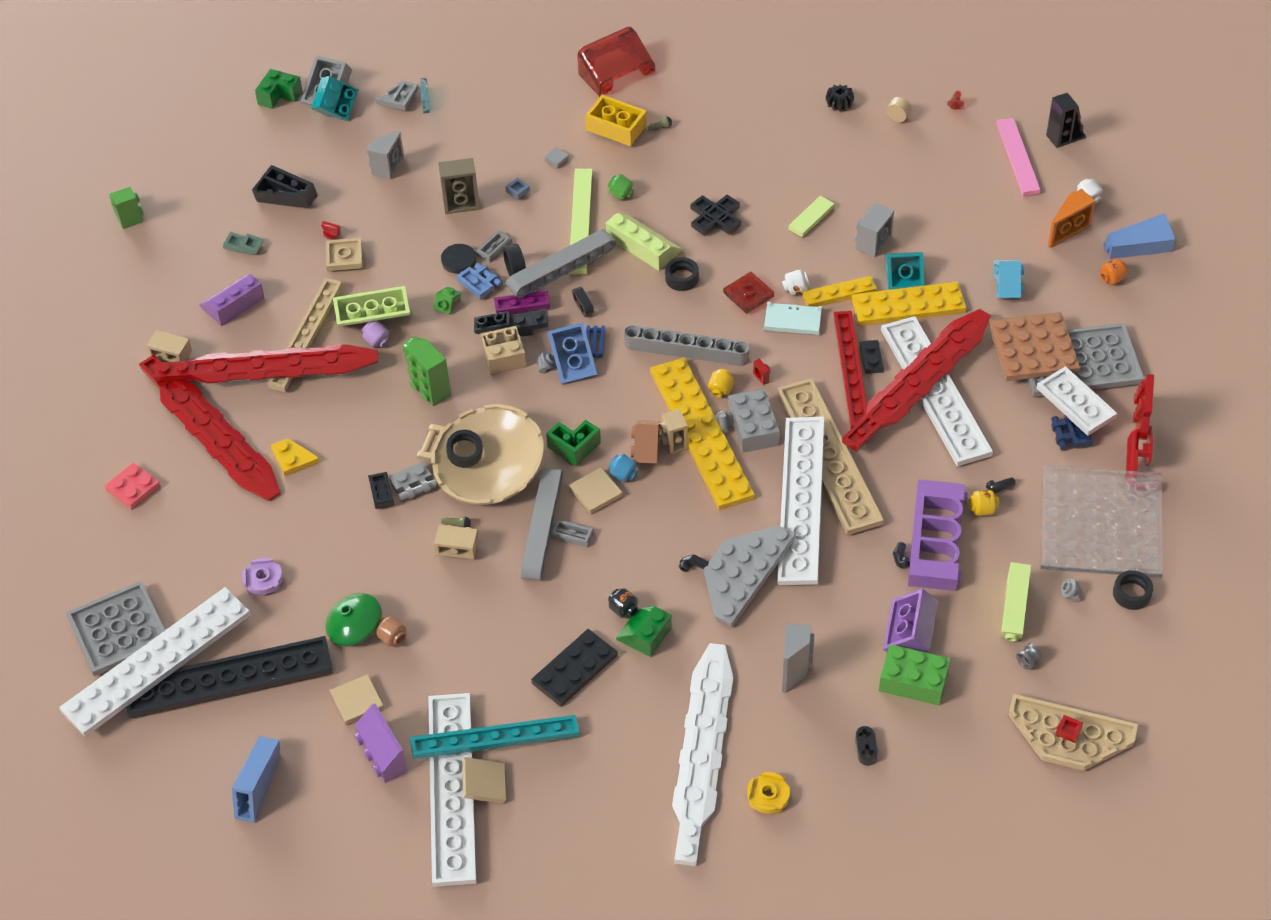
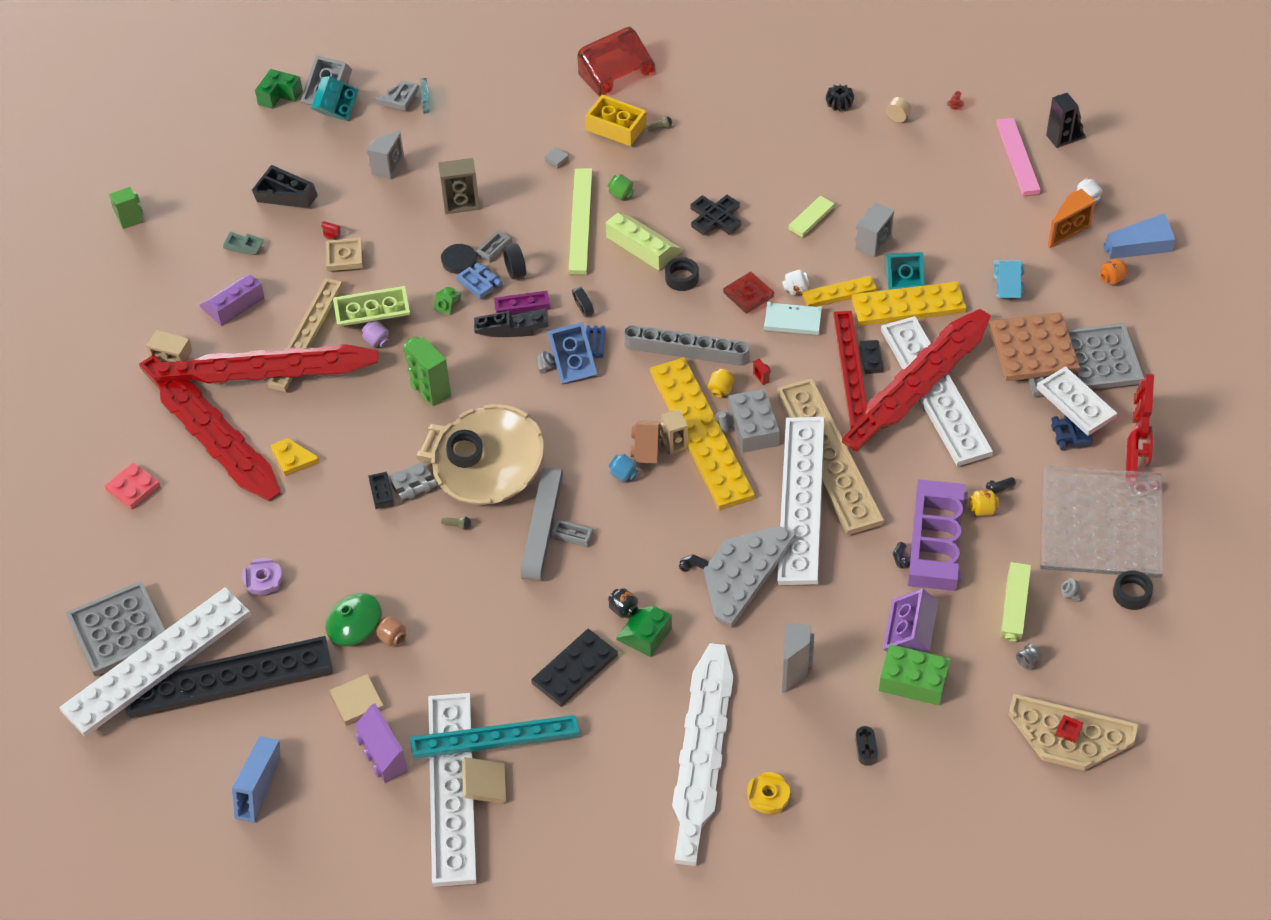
(456, 541): tan brick -> none
(503, 350): tan slope -> none
(517, 188): sand blue plate -> none
(561, 263): light grey beam -> none
(573, 444): green brick -> none
(595, 490): tan tile -> none

